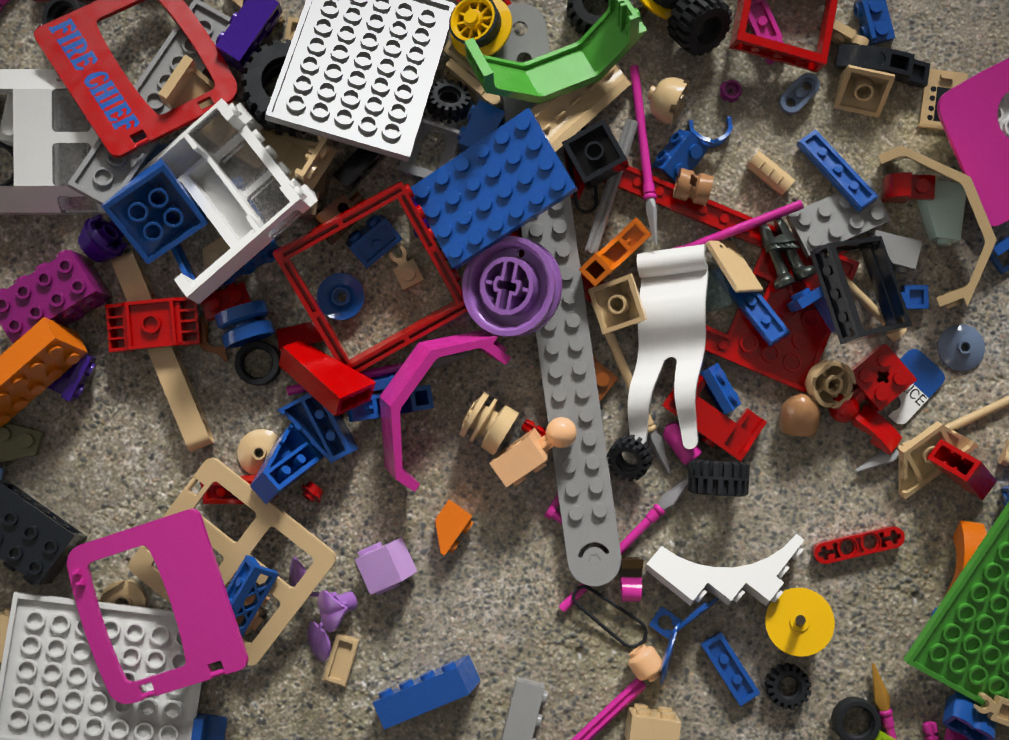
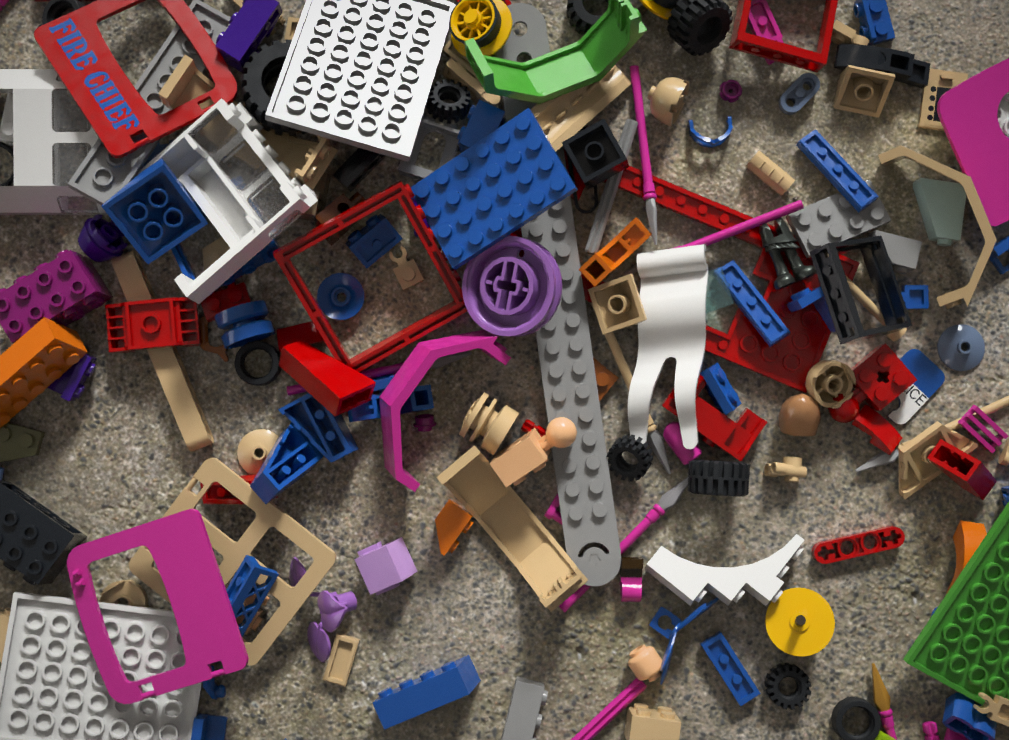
(212, 689): none -> blue arm
(312, 492): red plate -> none
(424, 422): none -> magenta plate
(513, 528): none -> tan panel
(616, 606): black piece -> none
(681, 152): blue bracket -> none
(693, 186): medium nougat wheel -> none
(734, 266): tan container -> none
(790, 469): none -> tan plate
(907, 186): red brick -> none
(996, 441): none -> dark pink tile

